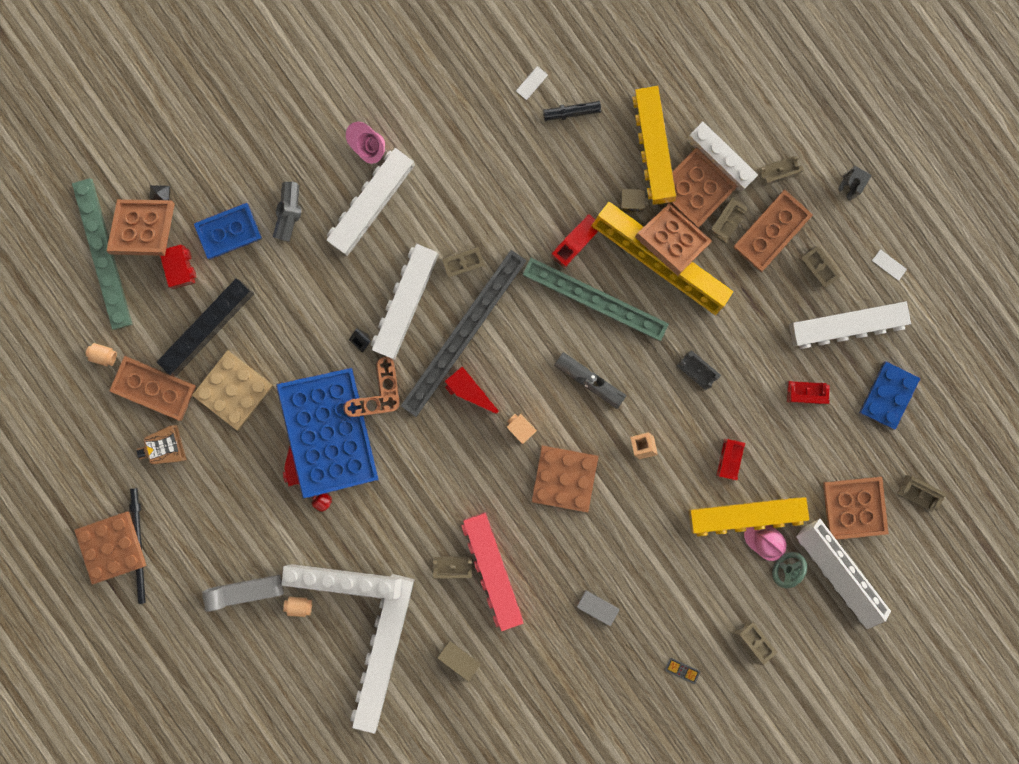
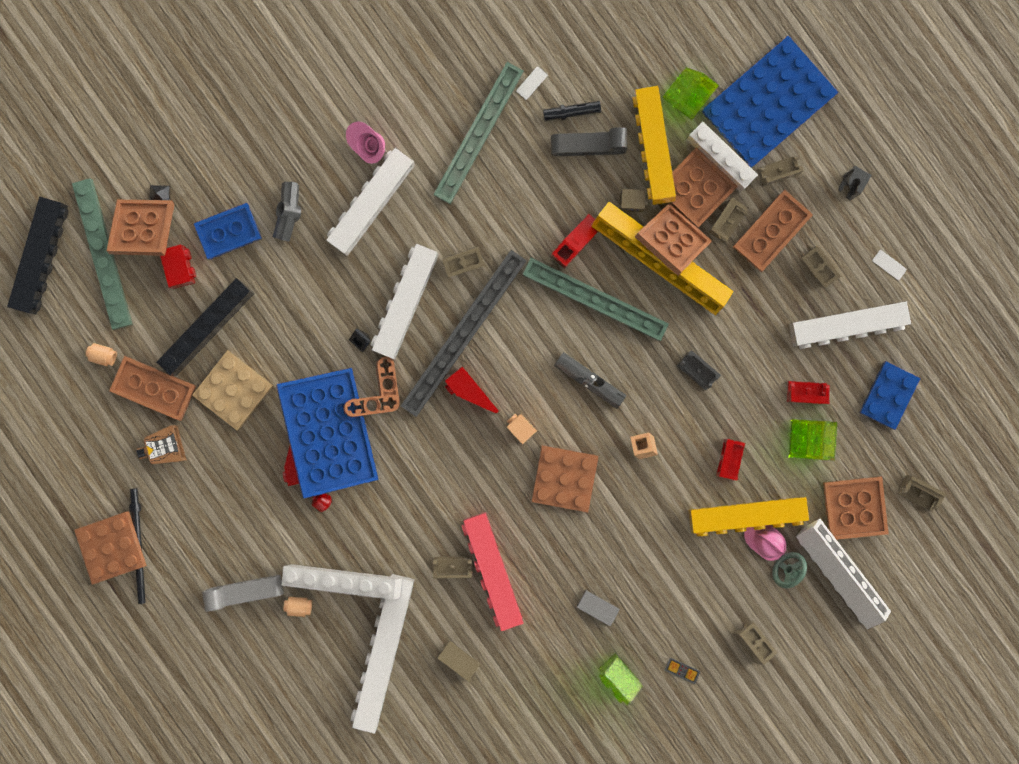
(38, 256): none -> black brick
(478, 133): none -> sand green plate
(587, 144): none -> dark grey beam
(620, 678): none -> clear neon green slope
(690, 92): none -> clear neon green slope
(769, 101): none -> blue plate
(813, 439): none -> clear neon green slope

